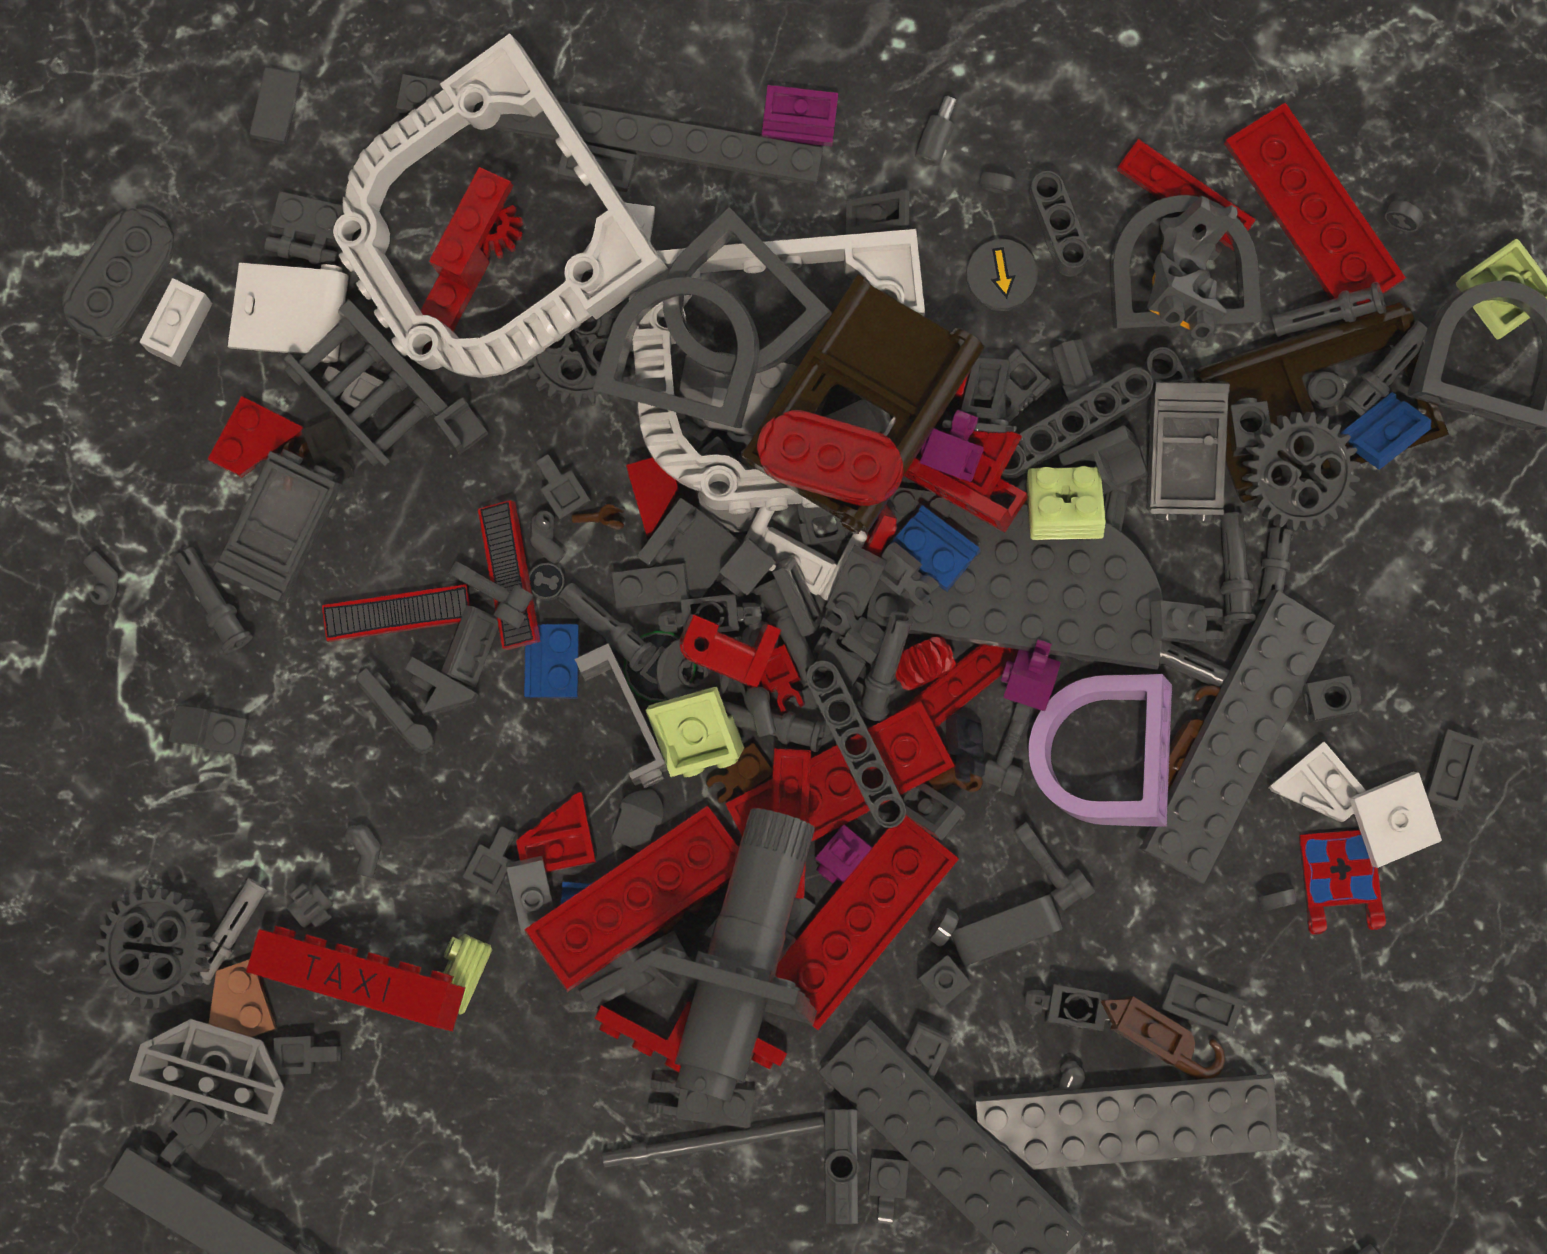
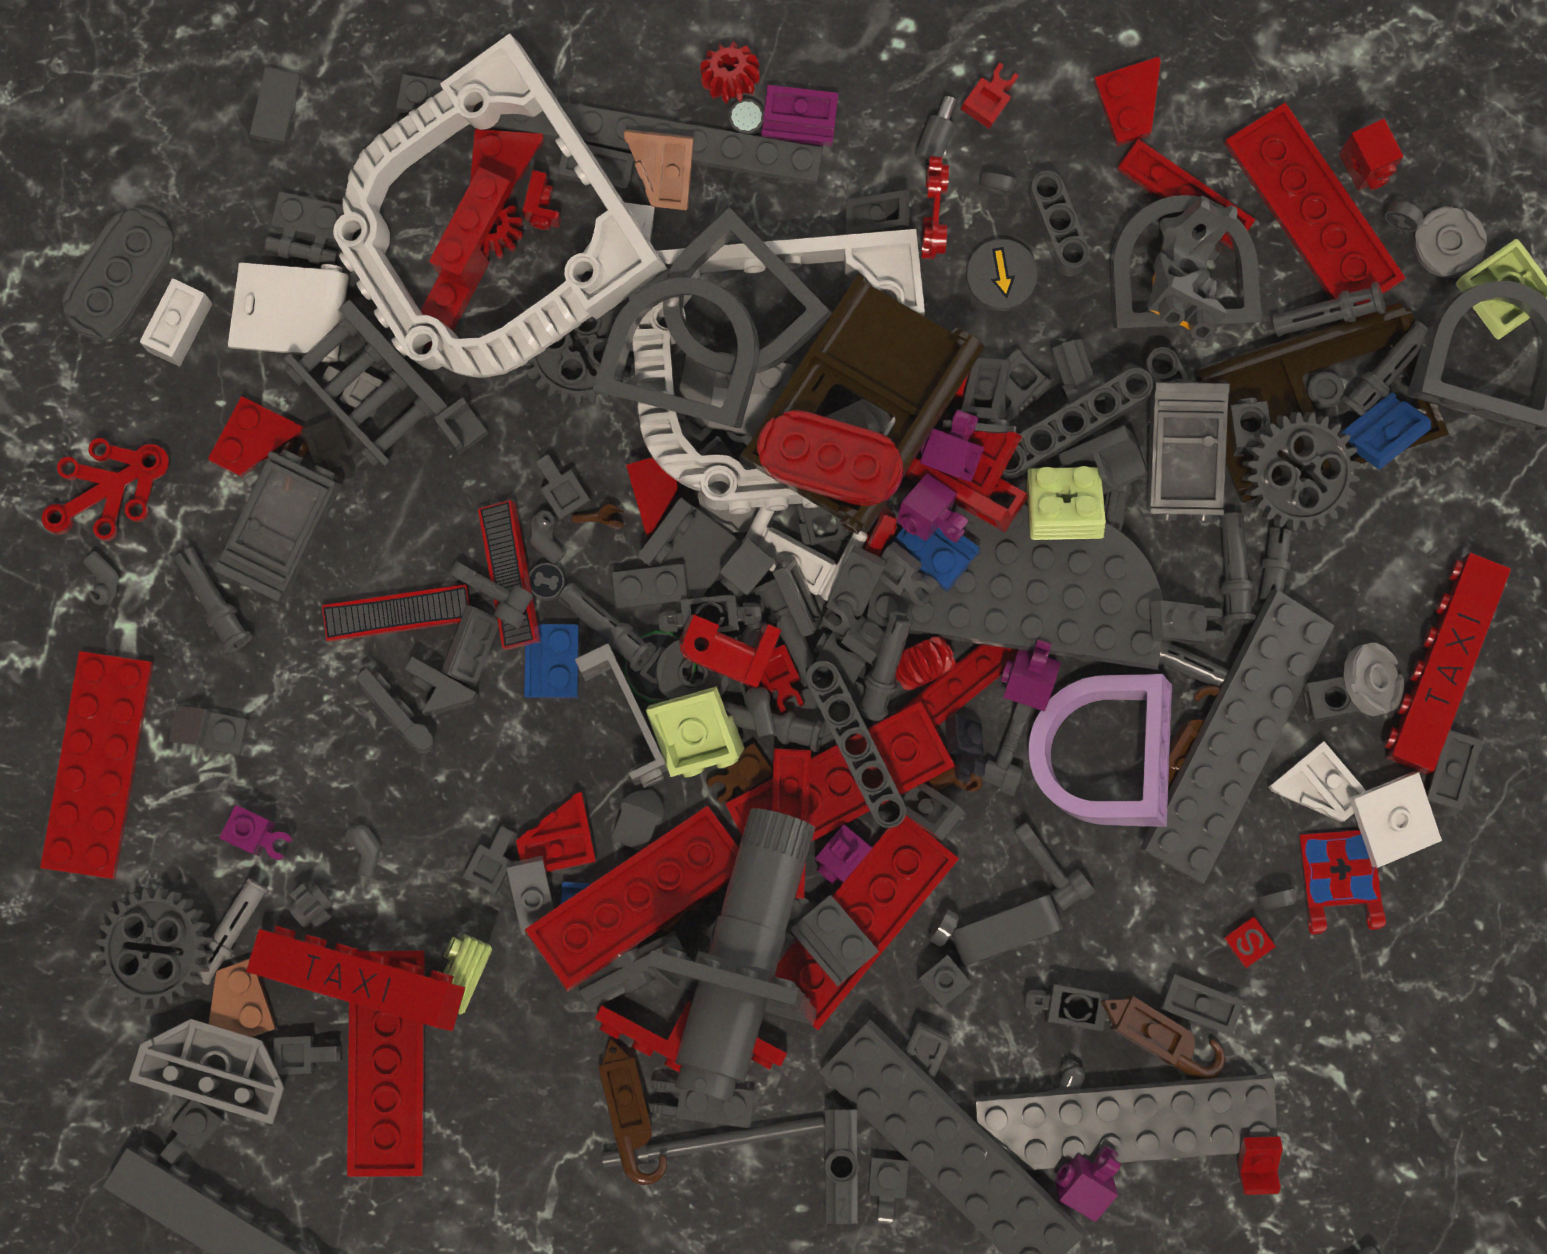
(97, 765): none -> red plate
(110, 486): none -> red plant
(252, 833): none -> magenta brick
(386, 1087): none -> red plate
(504, 153): none -> red wing
(537, 196): none -> red bracket
(628, 1113): none -> reddish brown plate
(664, 166): none -> nougat wing
(730, 72): none -> red gear
(746, 117): none -> light aqua tile
(834, 940): none -> dark grey plate
(930, 508): none -> magenta brick
(933, 233): none -> red plant
(988, 98): none -> red plate
(1089, 1185): none -> magenta brick
(1129, 99): none -> red wing
(1249, 942): none -> red tile
(1259, 1165): none -> red bracket
(1371, 156): none -> red brick
(1373, 679): none -> light grey tile
(1447, 663): none -> red brick
(1450, 242): none -> light grey tile

